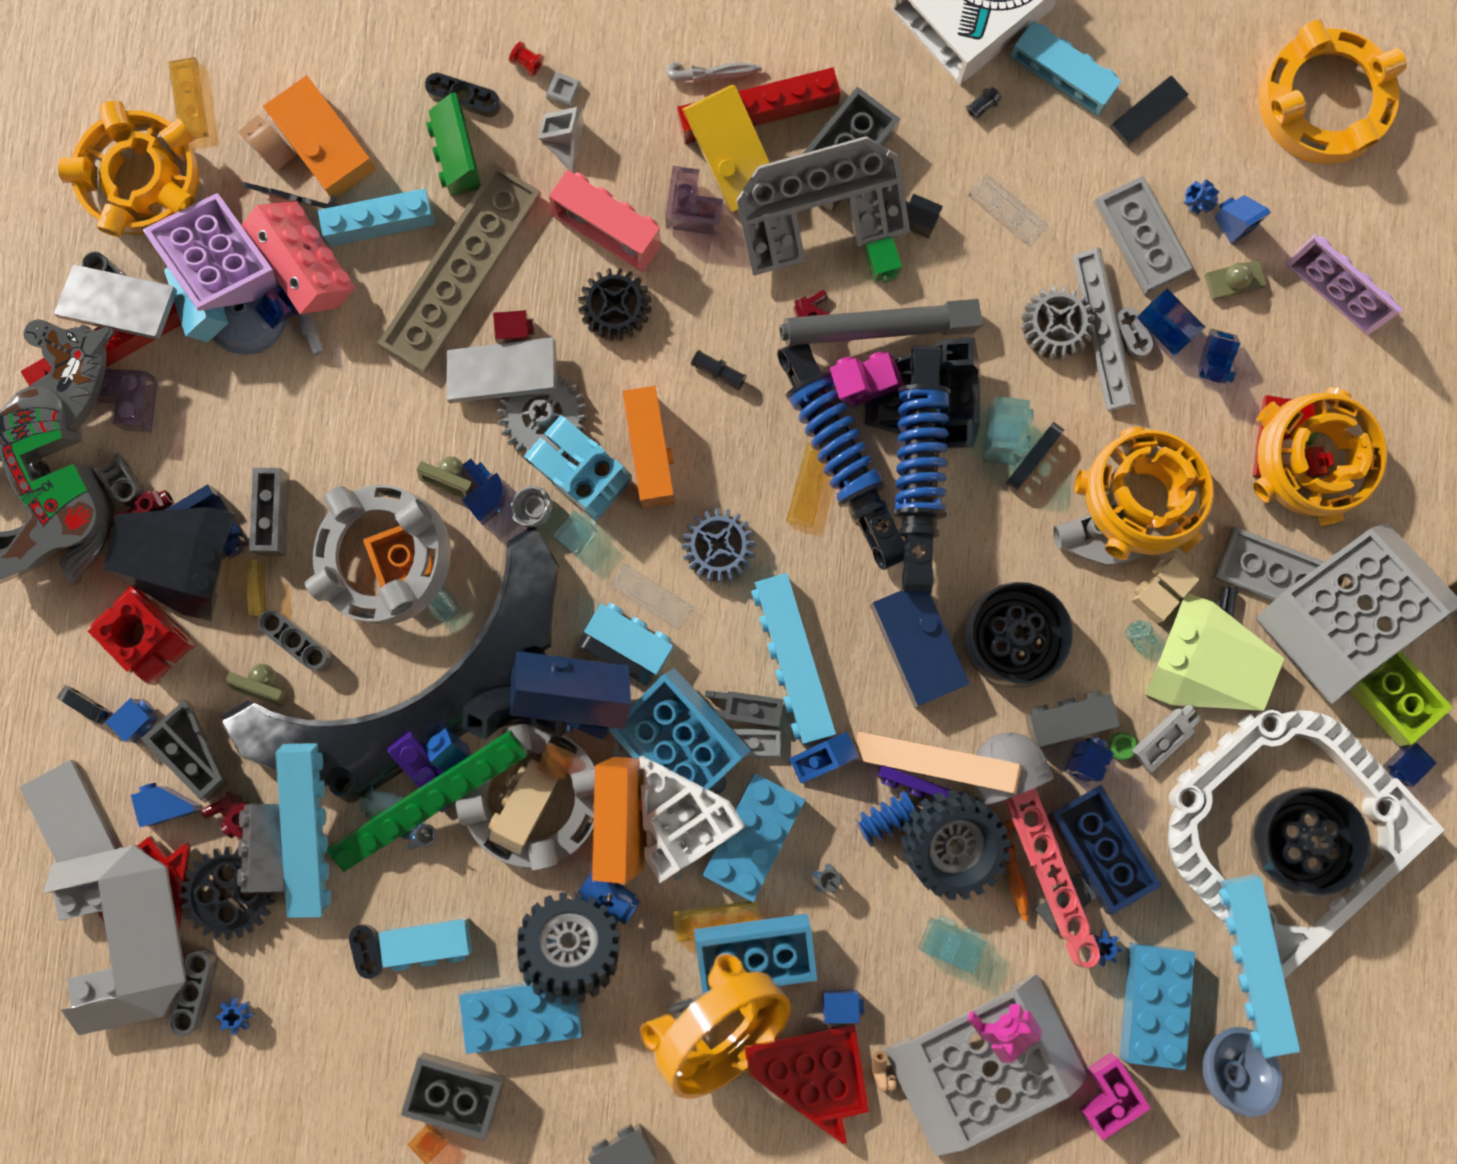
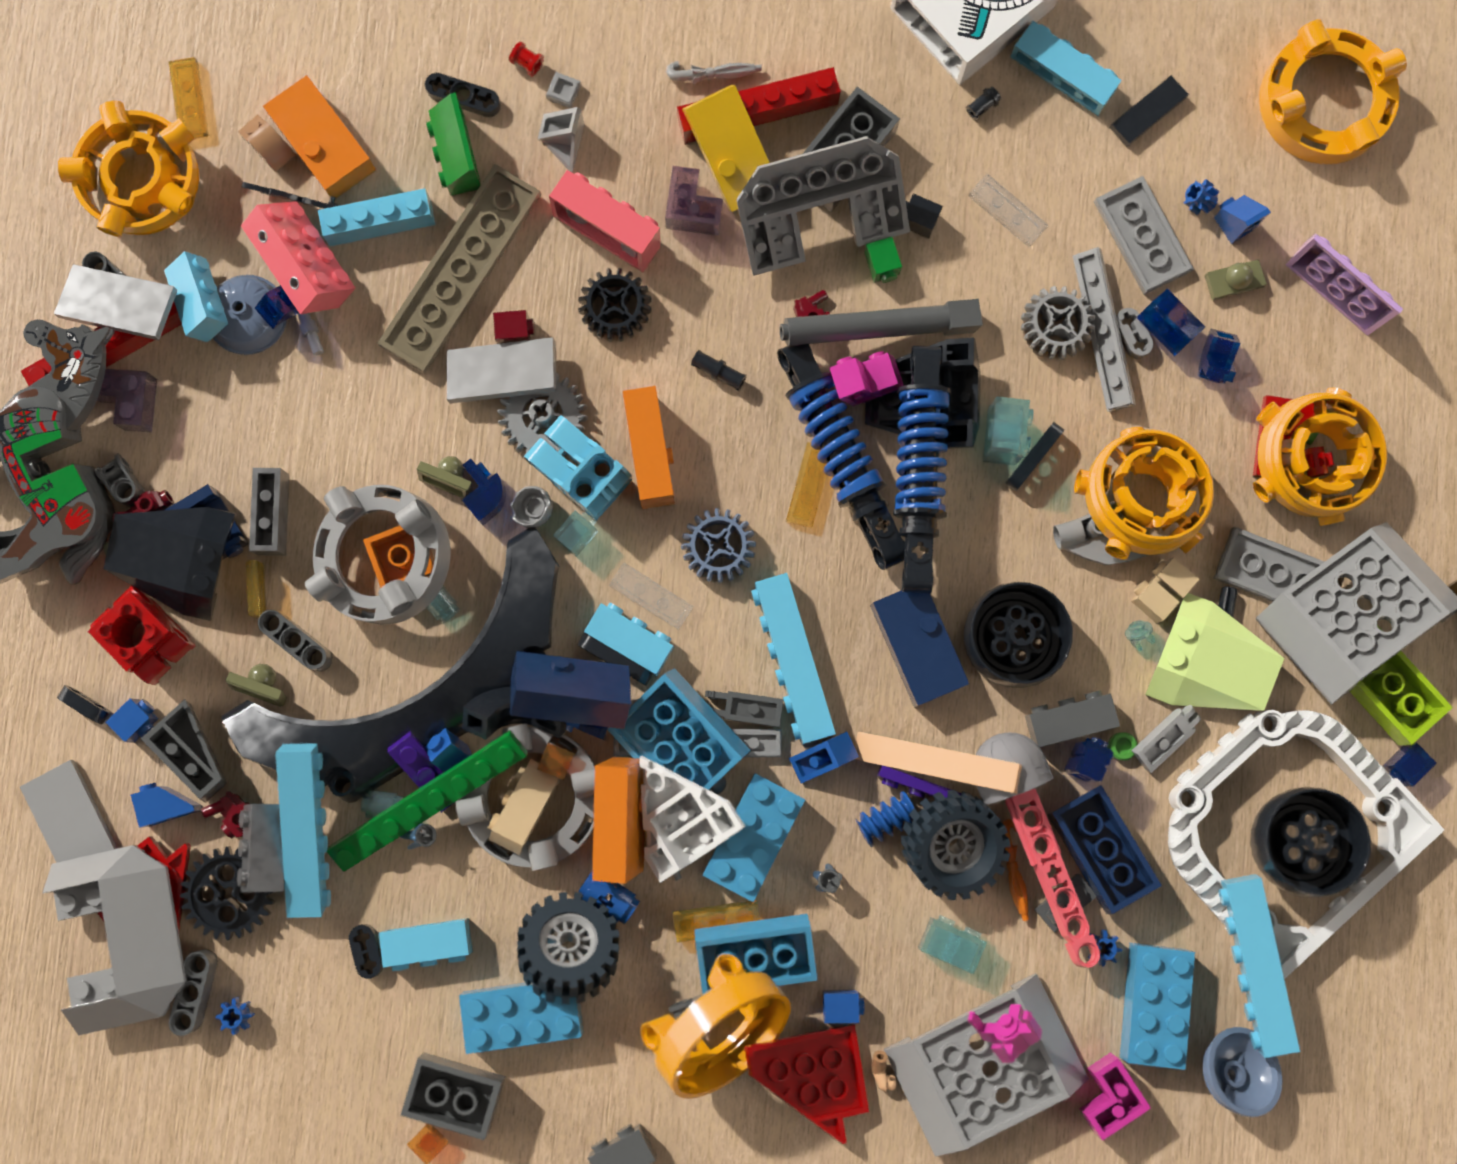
(211, 255): lavender slope -> none

